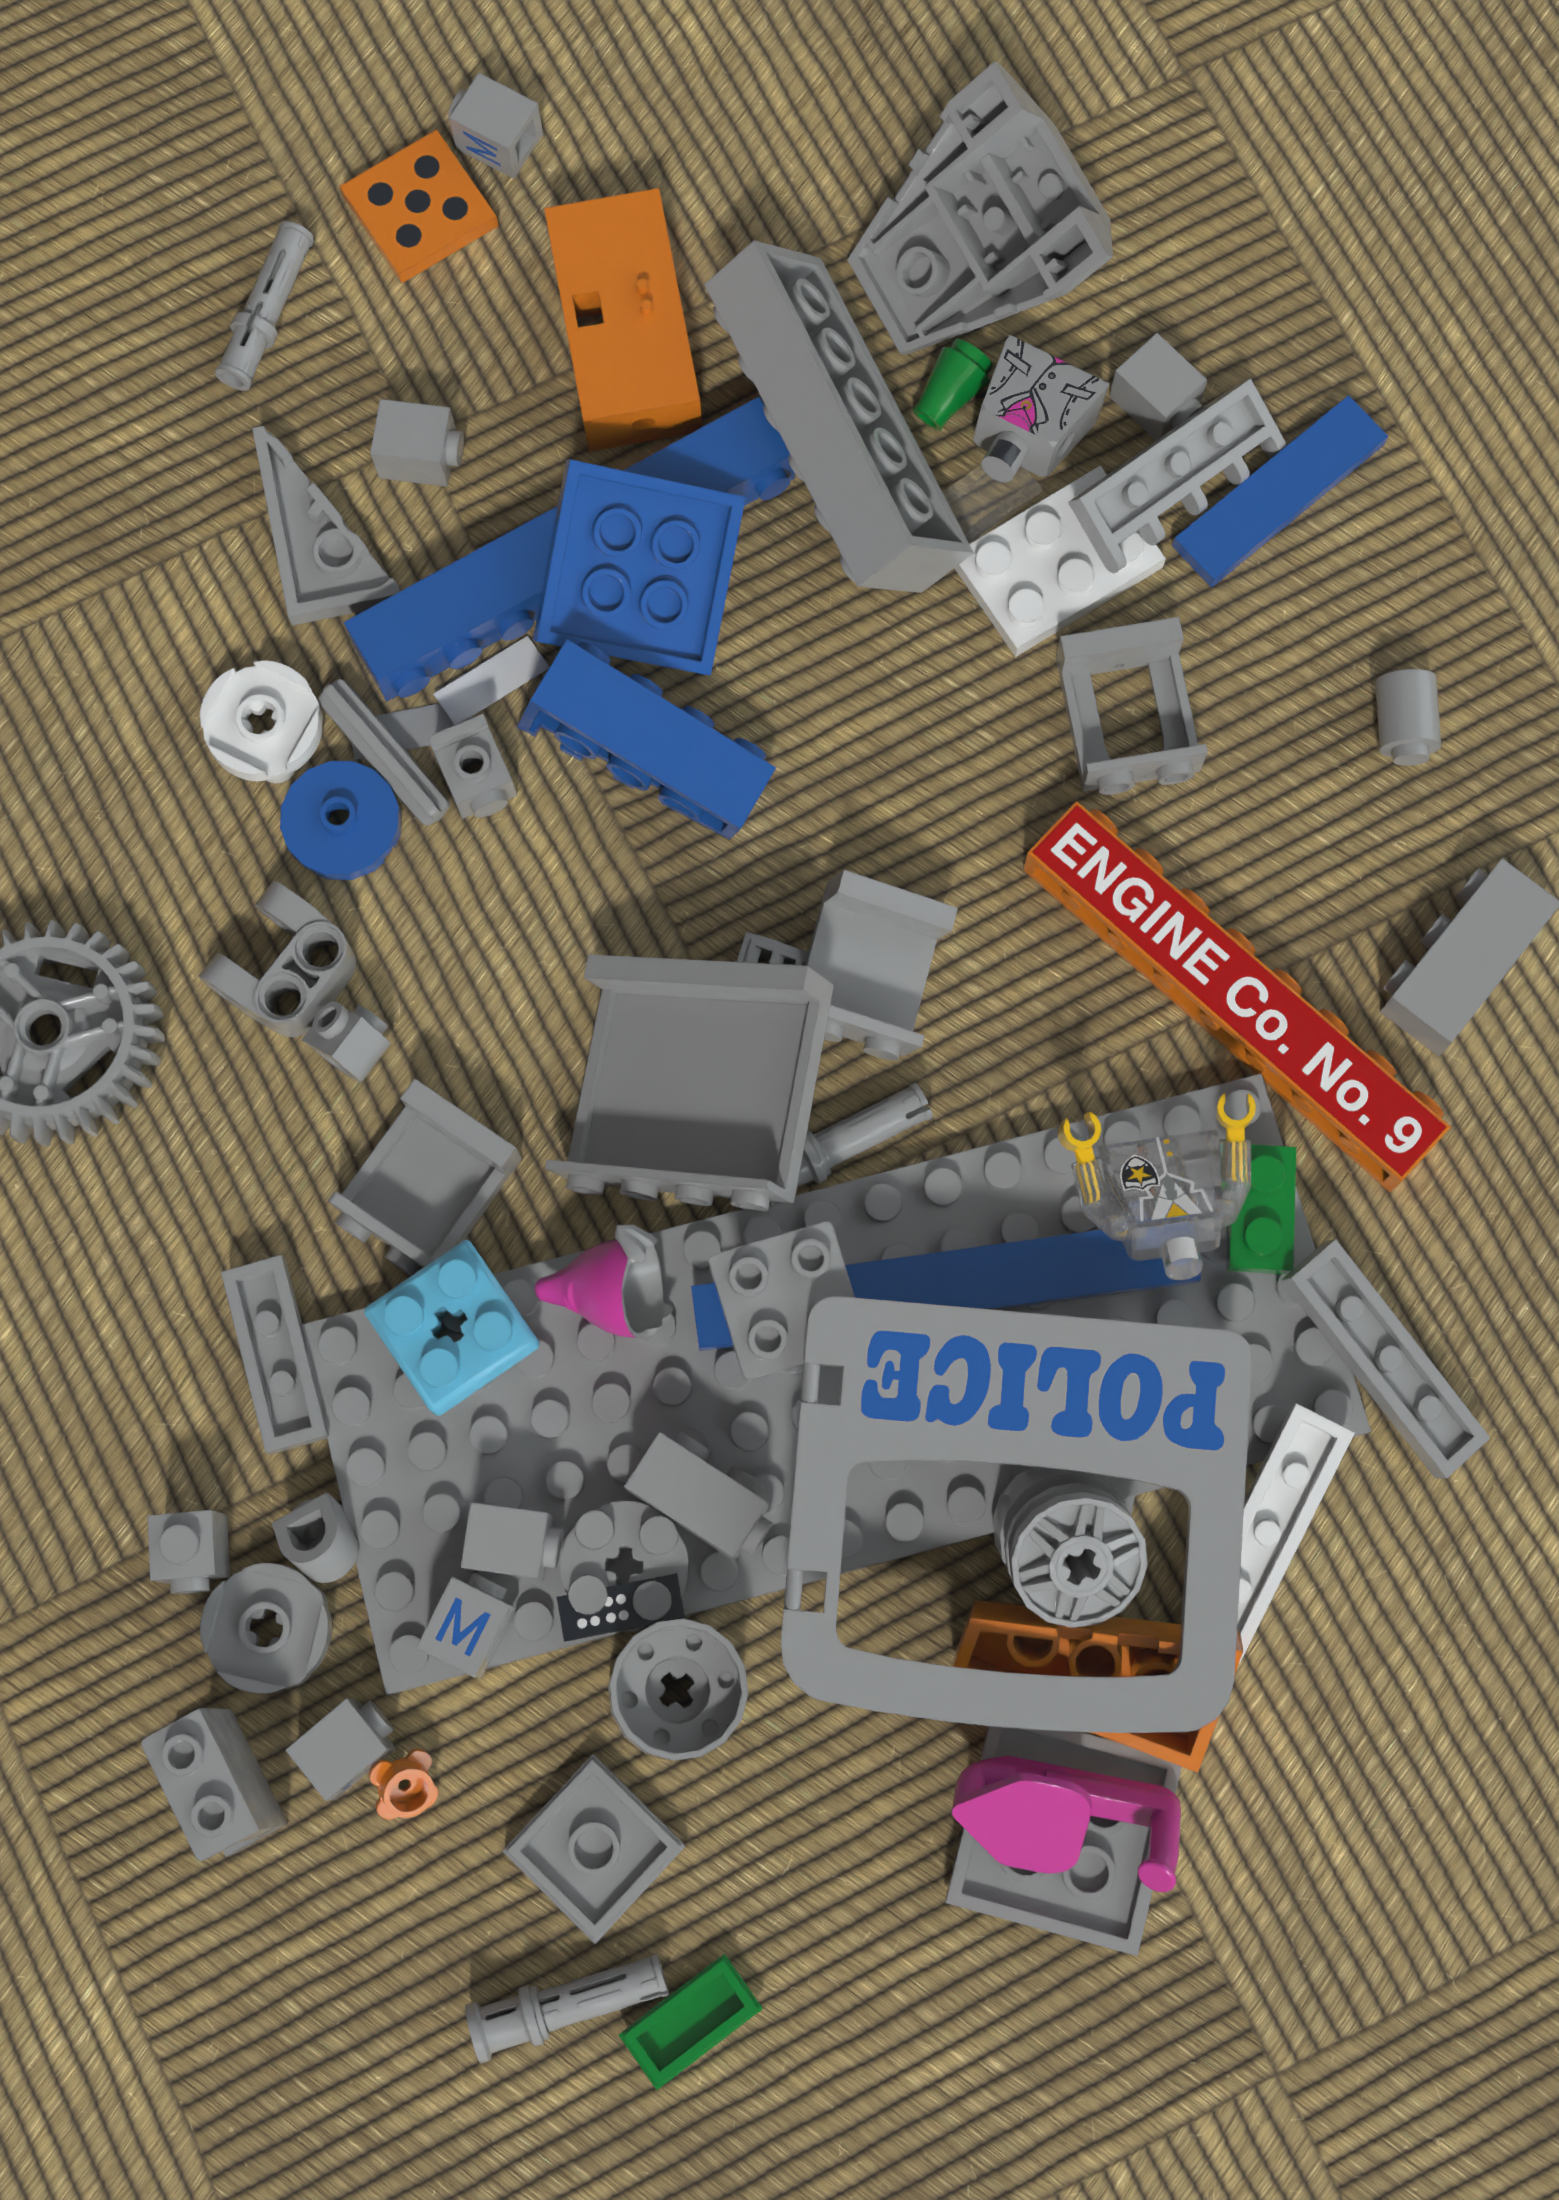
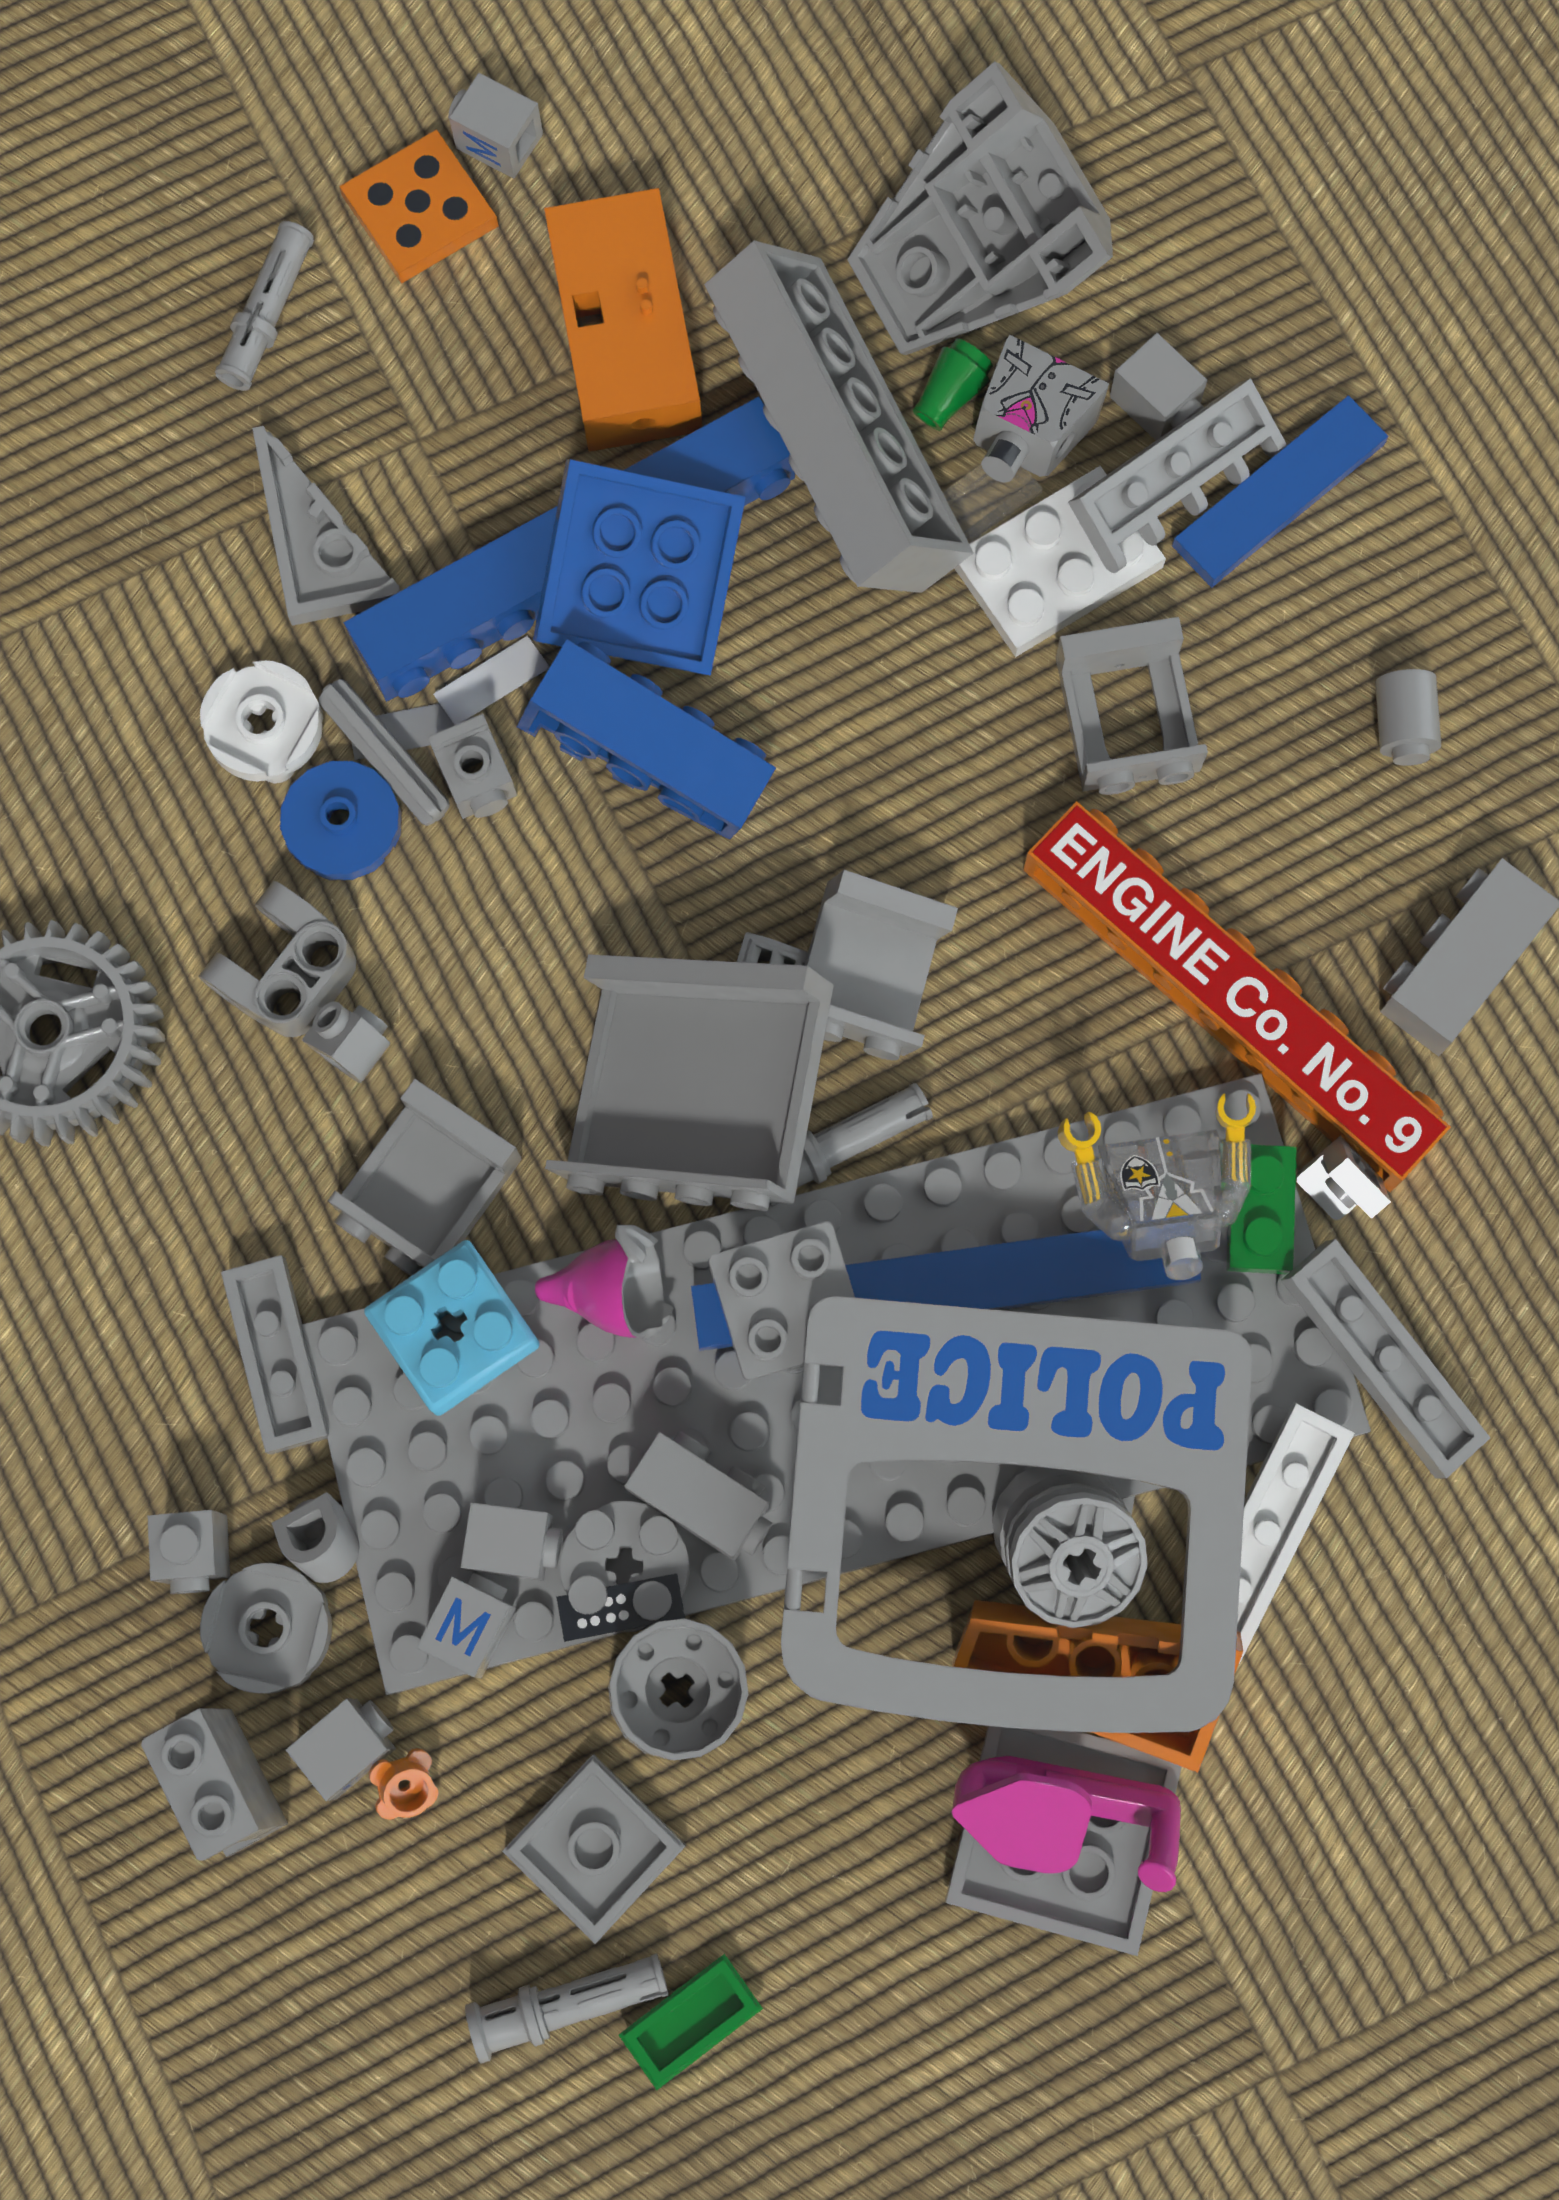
(416, 443): light grey brick -> none
(1341, 1180): none -> bracket

